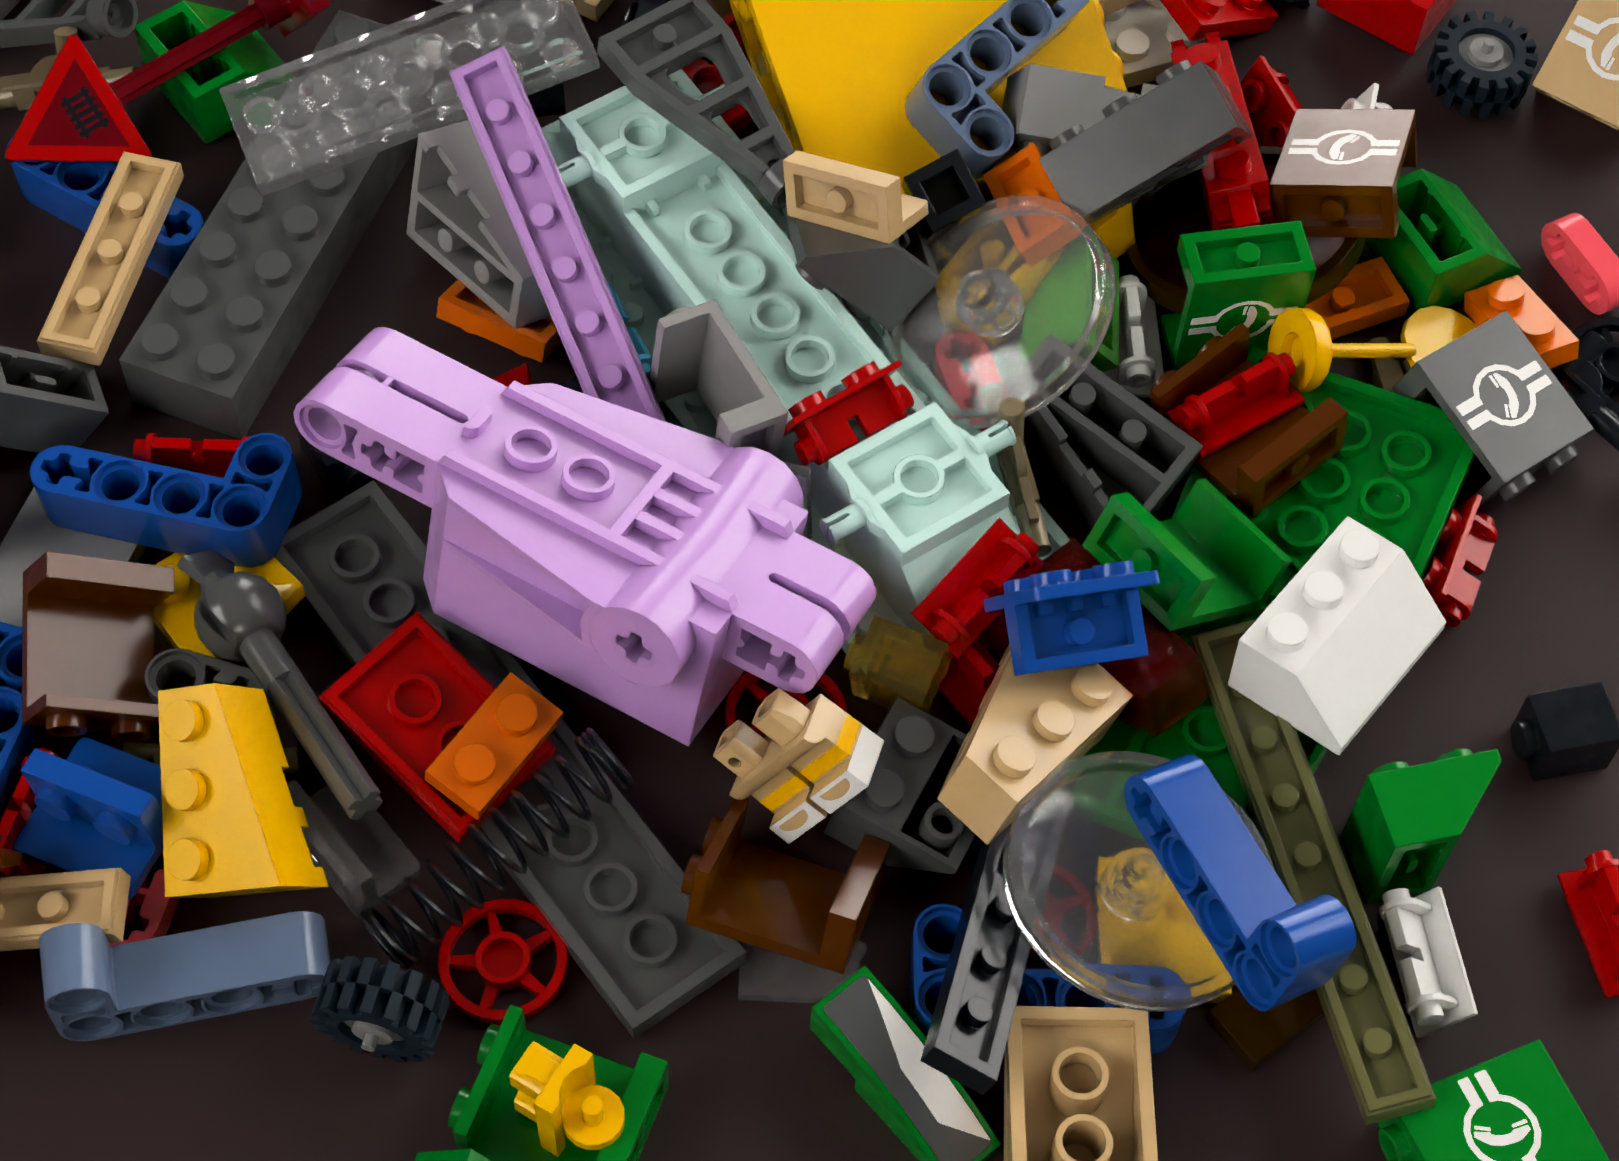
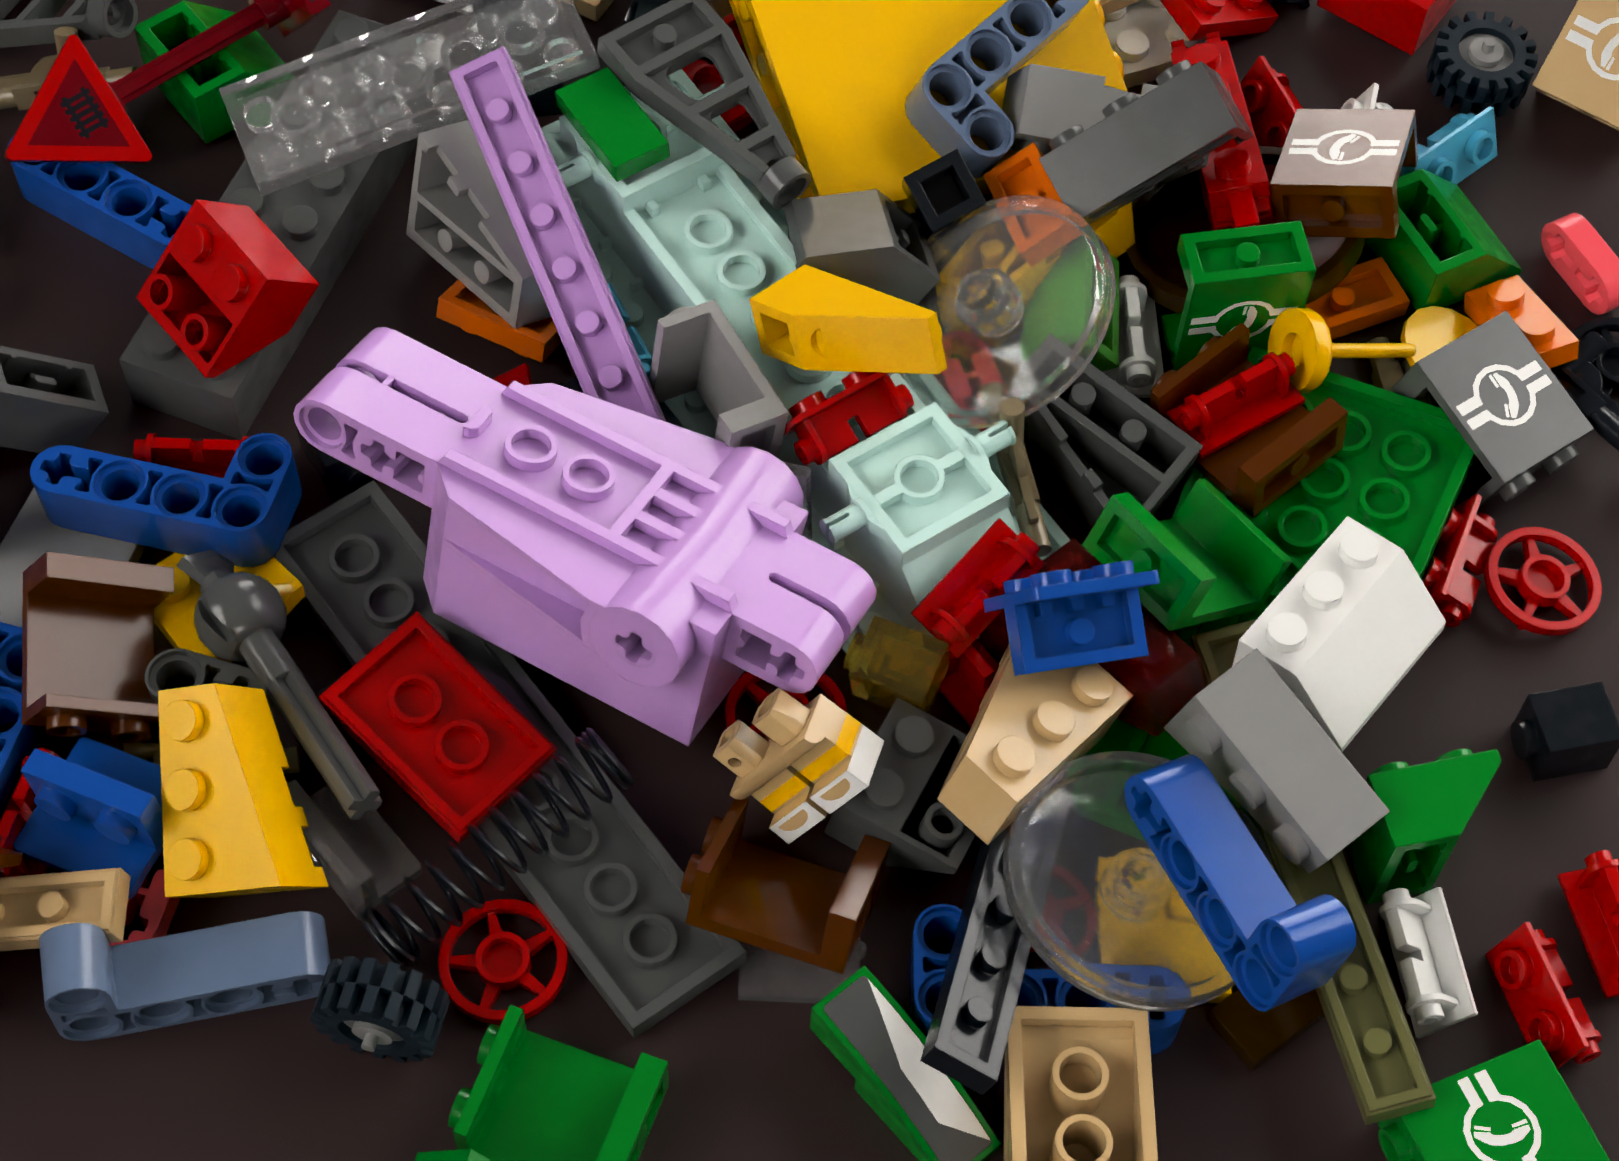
(110, 259): tan tile -> none
(225, 286): none -> red slope
(493, 746): orange plate -> none
(566, 1100): yellow hips -> none
(612, 124): none -> green tile
(845, 326): none -> yellow slope
(849, 197): tan panel -> none
(1277, 762): none -> light grey wedge
(1459, 147): none -> medium azure hinge
(1535, 987): none -> red hinge
(1542, 581): none -> red wheel

